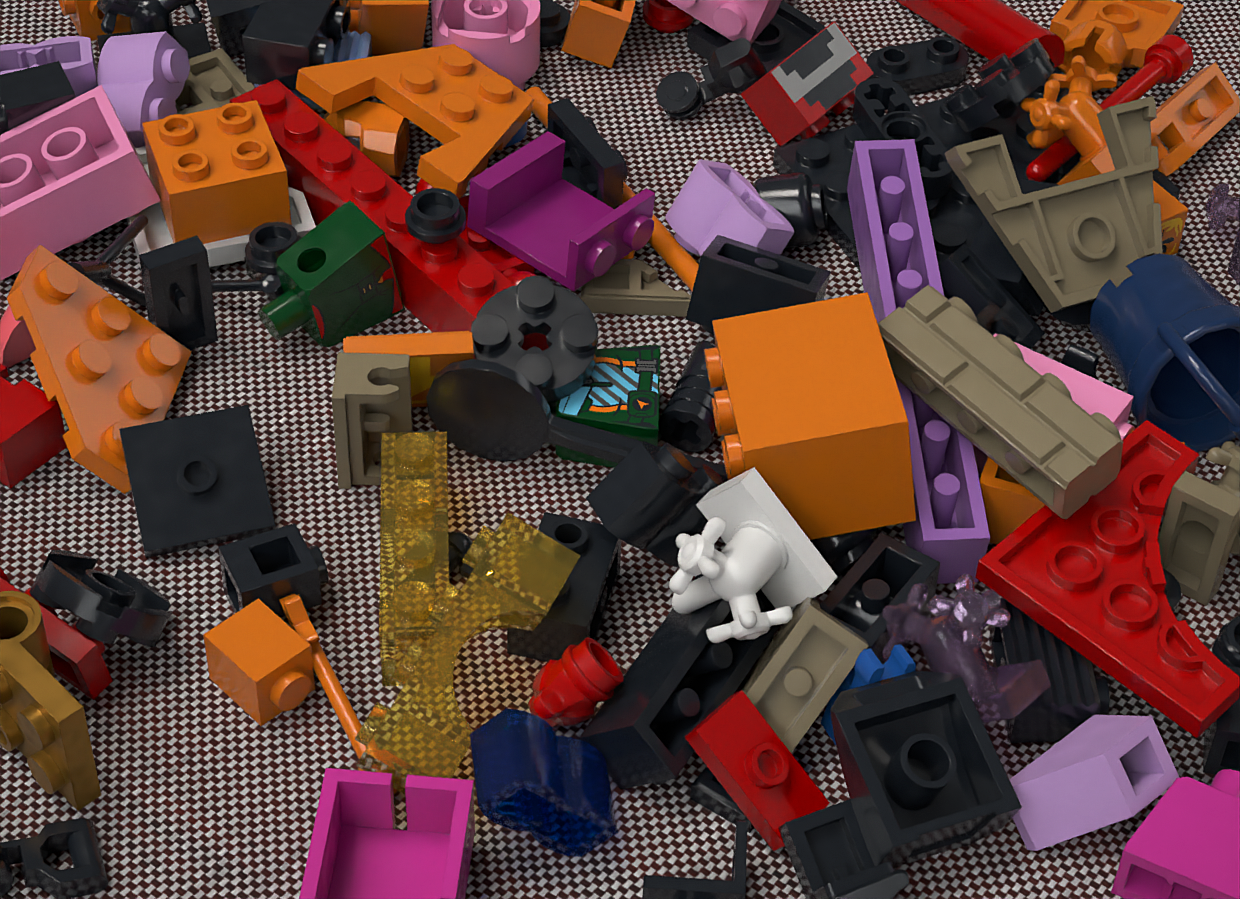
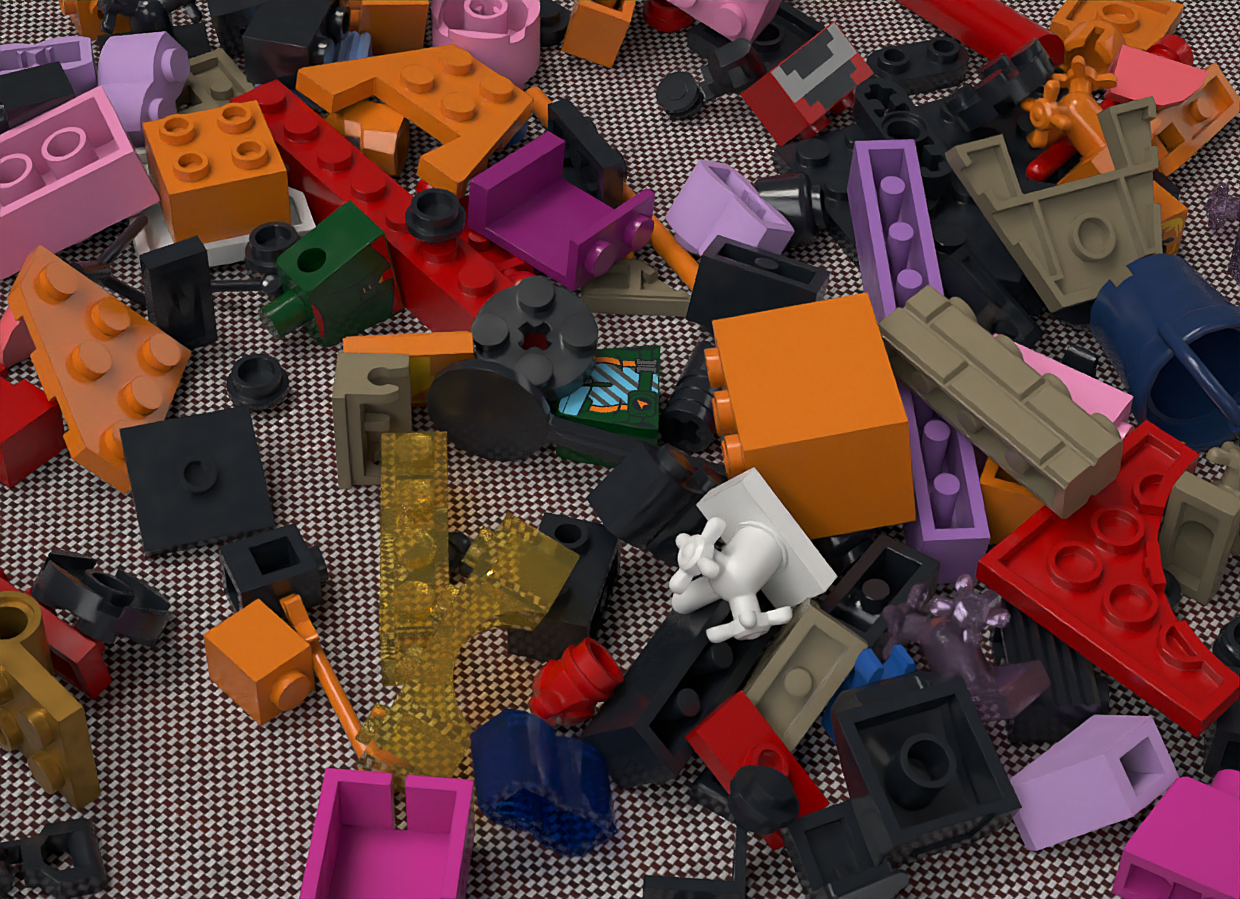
(257, 382): none -> black plate
(762, 799): none -> black plate
(1147, 75): none -> coral brick

